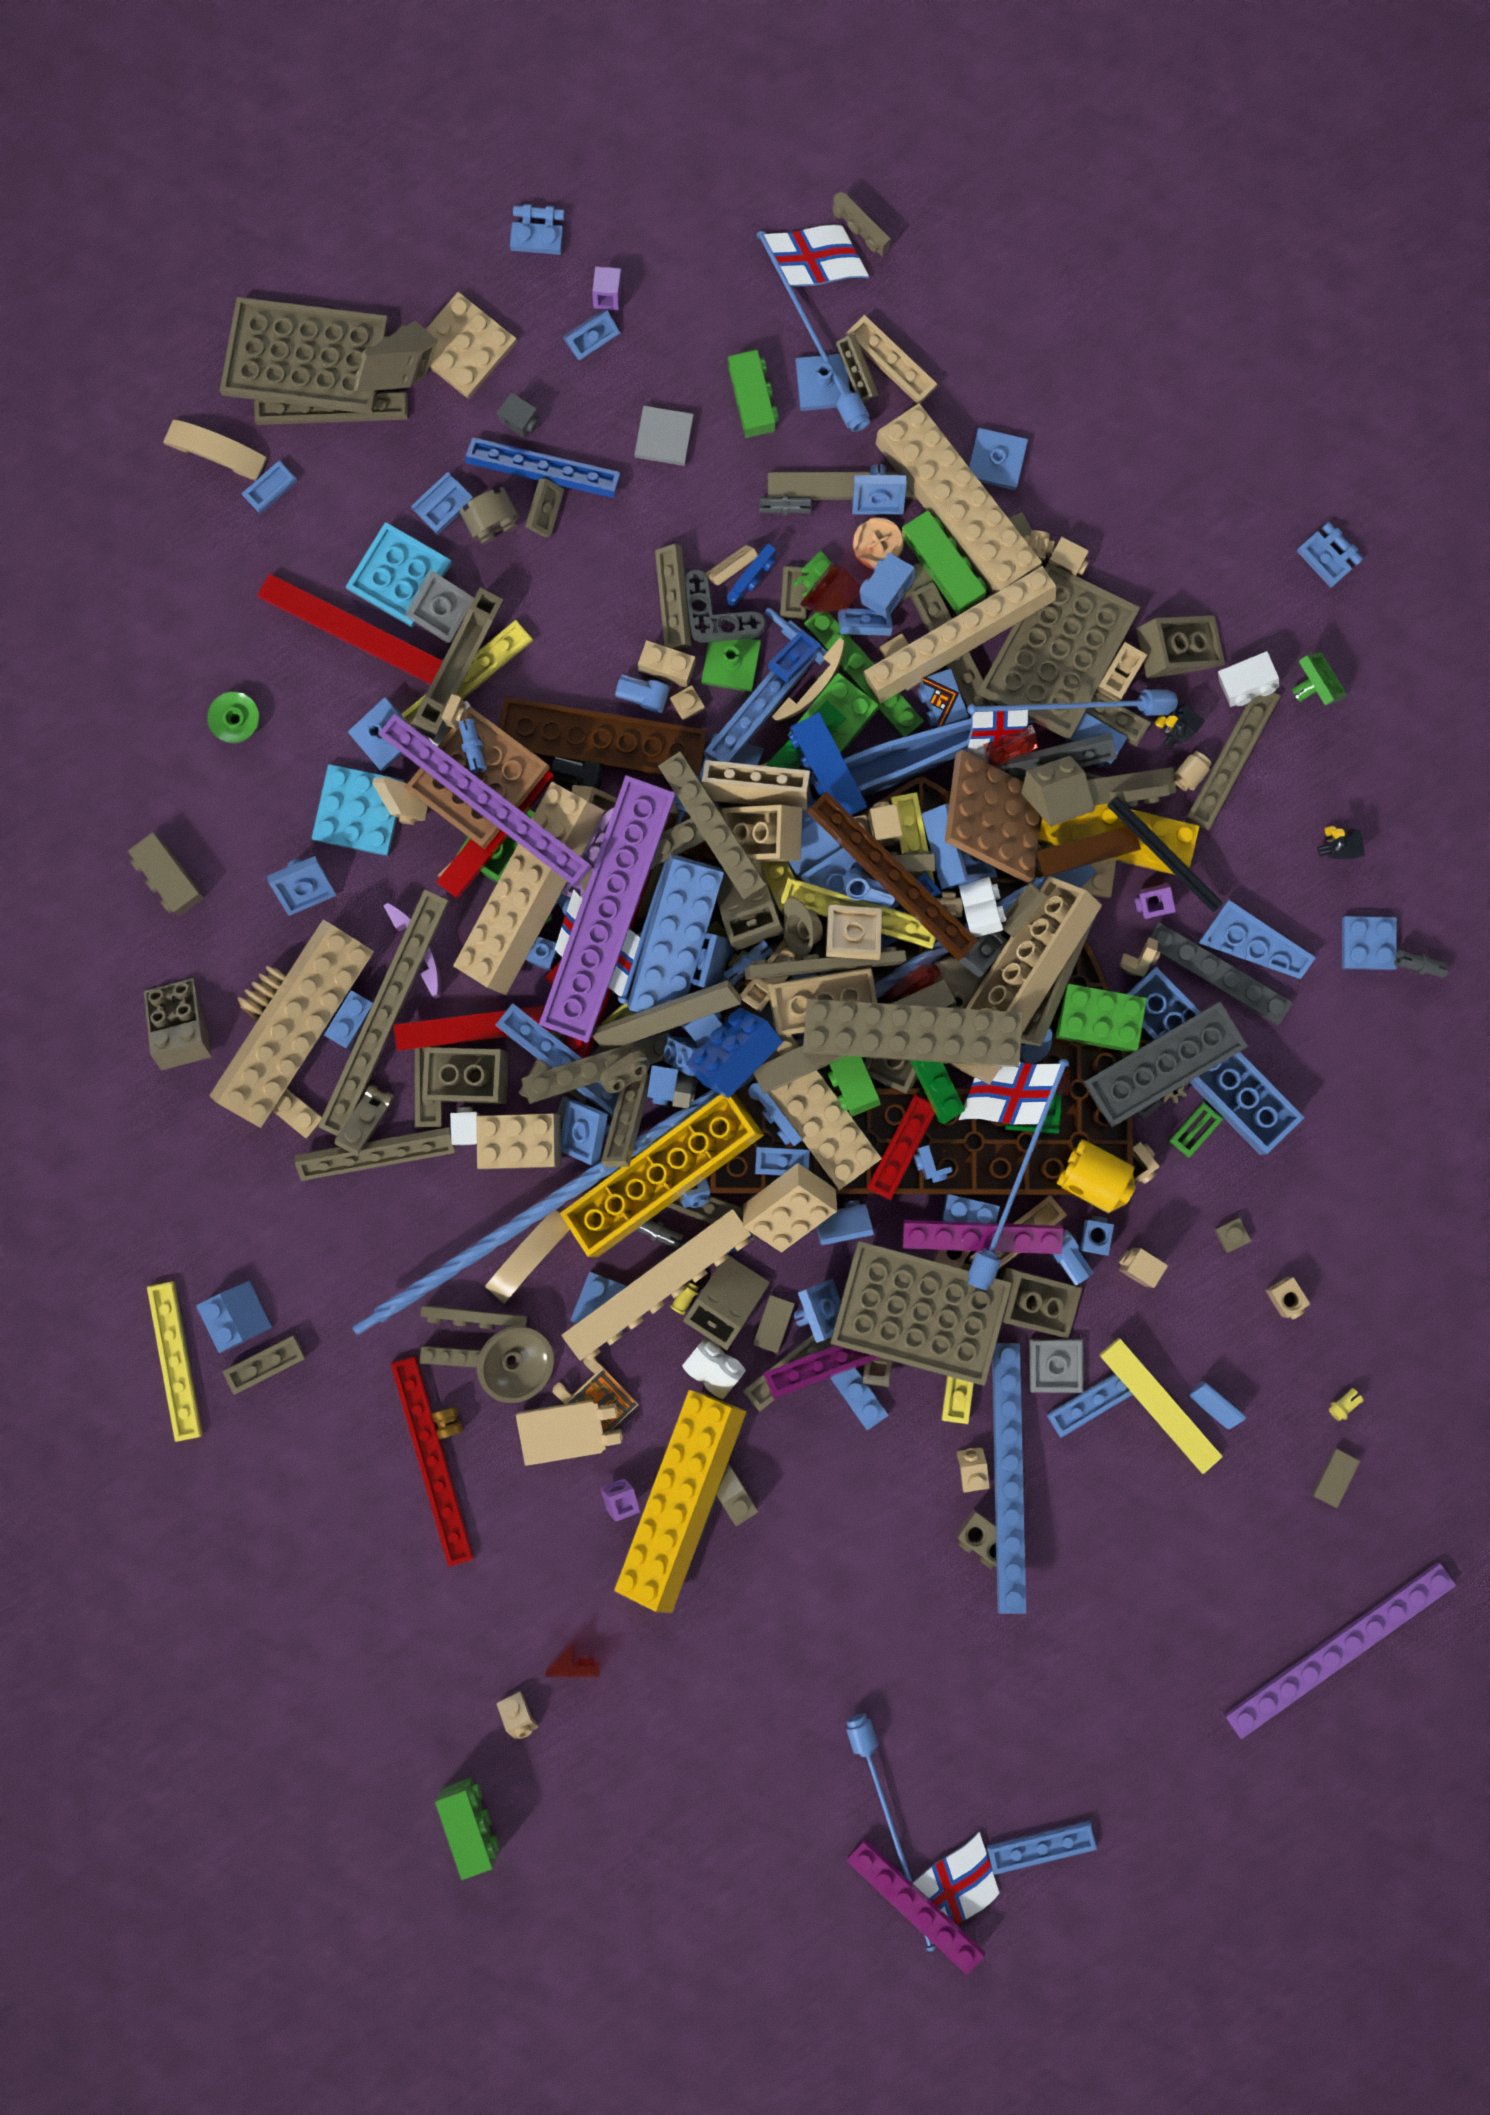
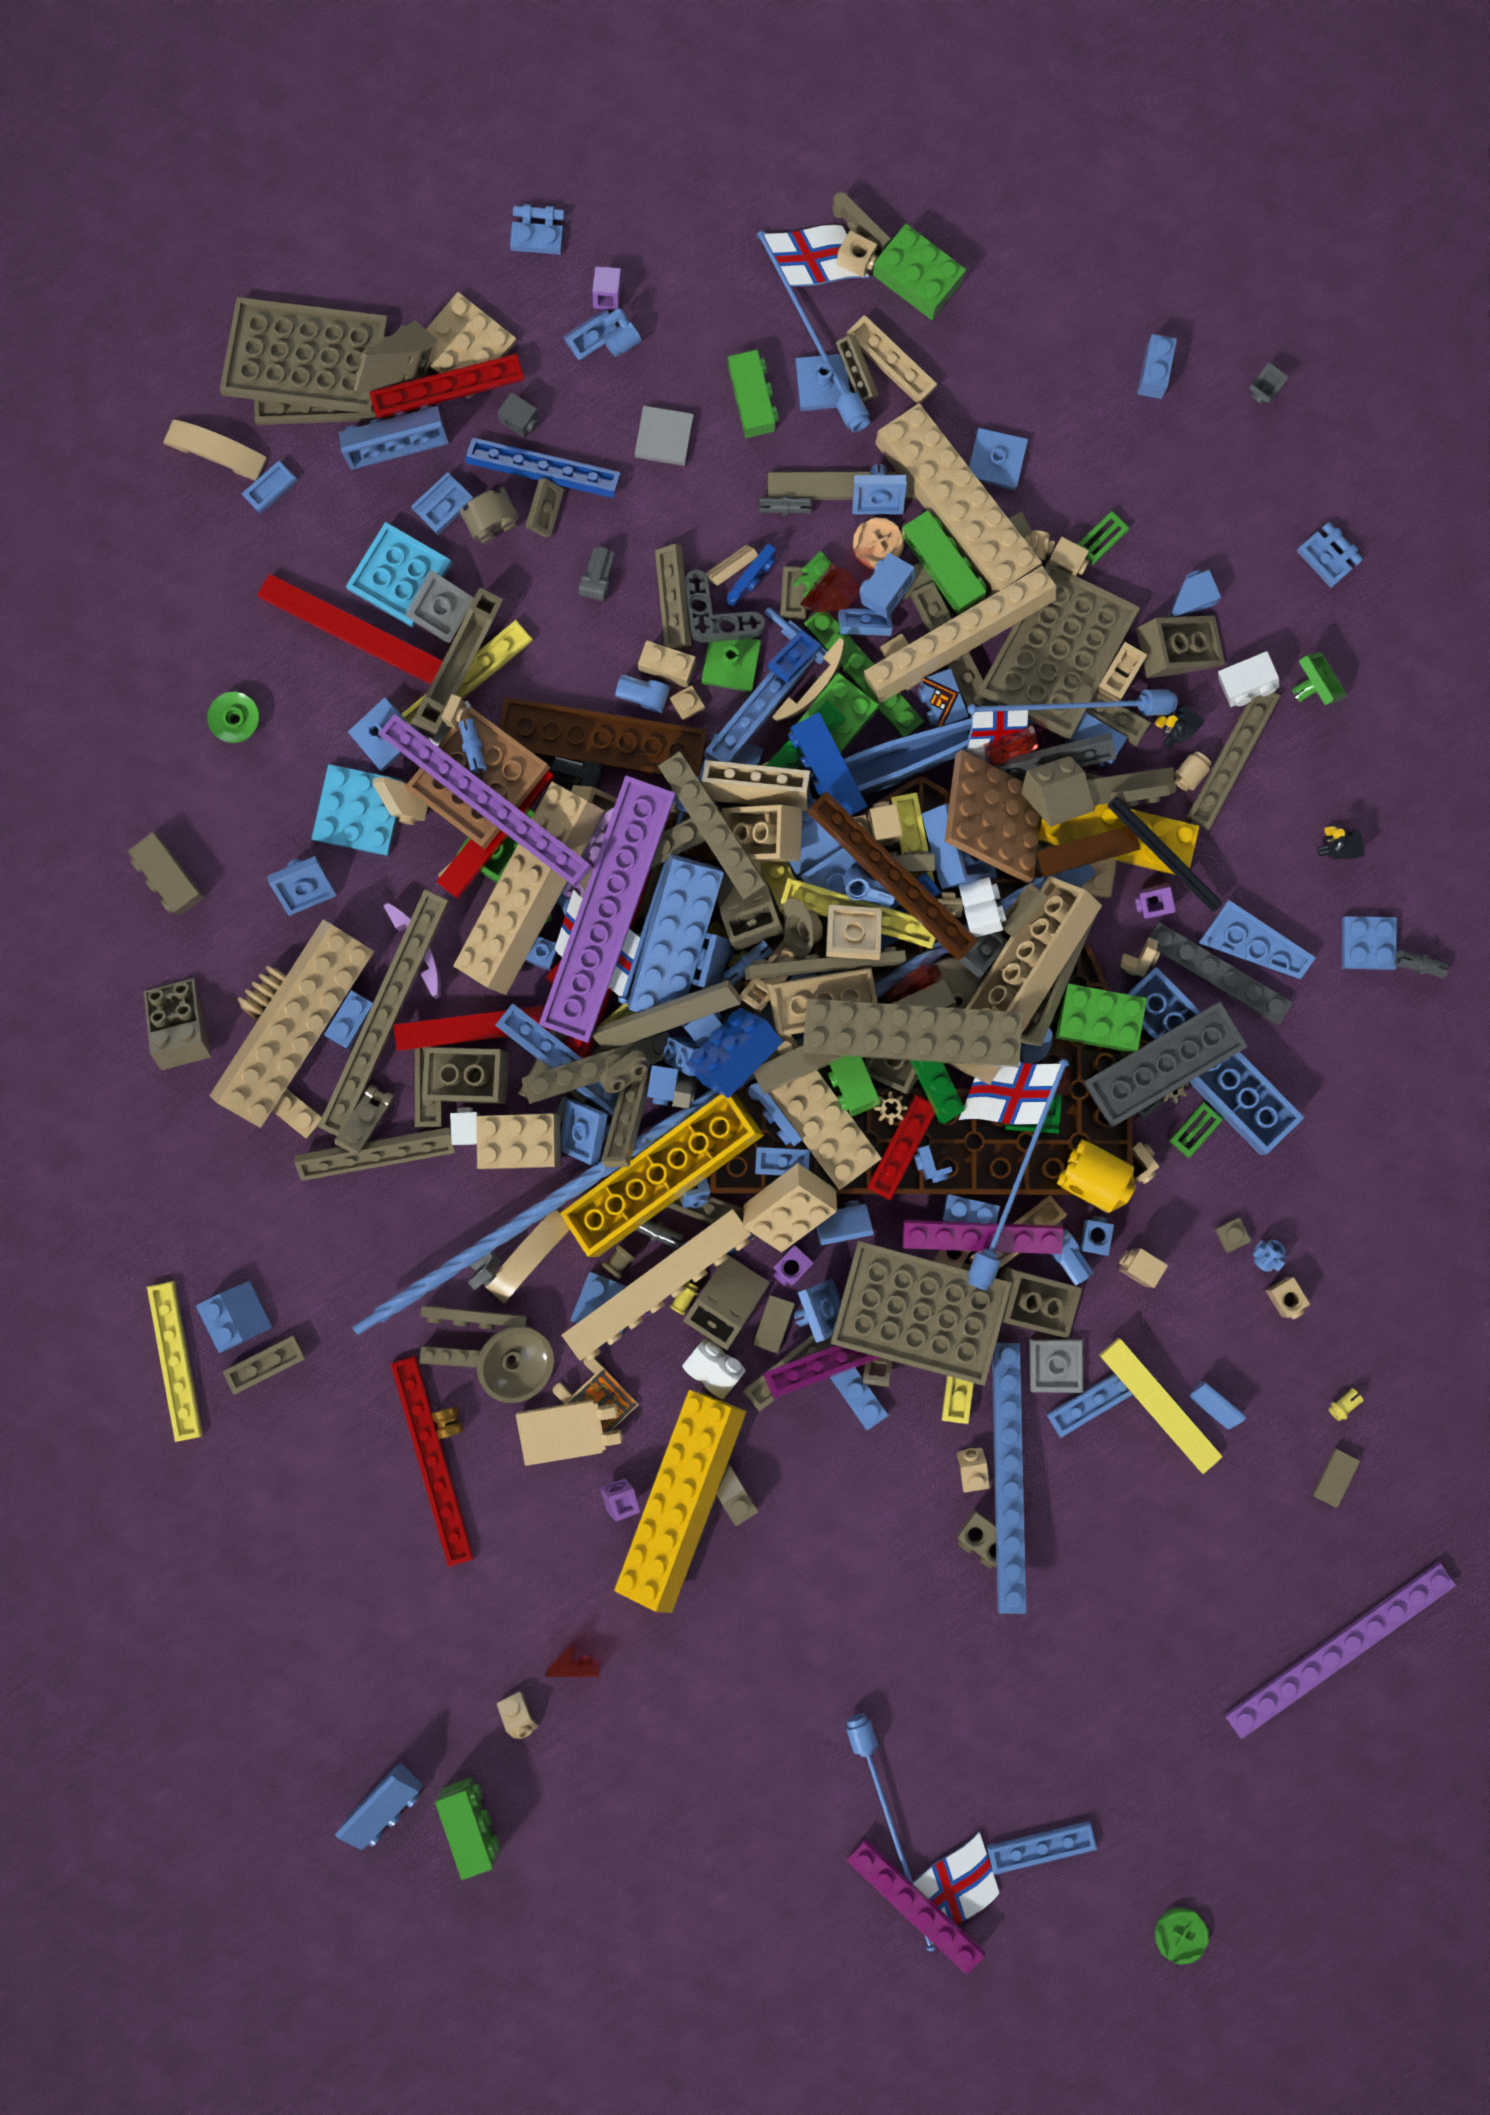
(380, 1808): none -> medium blue slope
(393, 437): none -> medium blue slope
(446, 386): none -> red tile
(484, 1270): none -> dark grey bracket
(596, 579): none -> dark grey piece
(618, 1261): none -> dark tan bush
(622, 337): none -> medium blue piece
(802, 1260): none -> medium lavender brick
(854, 245): none -> tan brick
(898, 1108): none -> tan gear
(919, 272): none -> bright green brick
(1118, 523): none -> bright green tile
(1156, 366): none -> medium blue brick
(1181, 1935): none -> bright green tile
(1195, 594): none -> medium blue slope
(1268, 383): none -> dark grey bracket
(1270, 1255): none -> medium blue gear

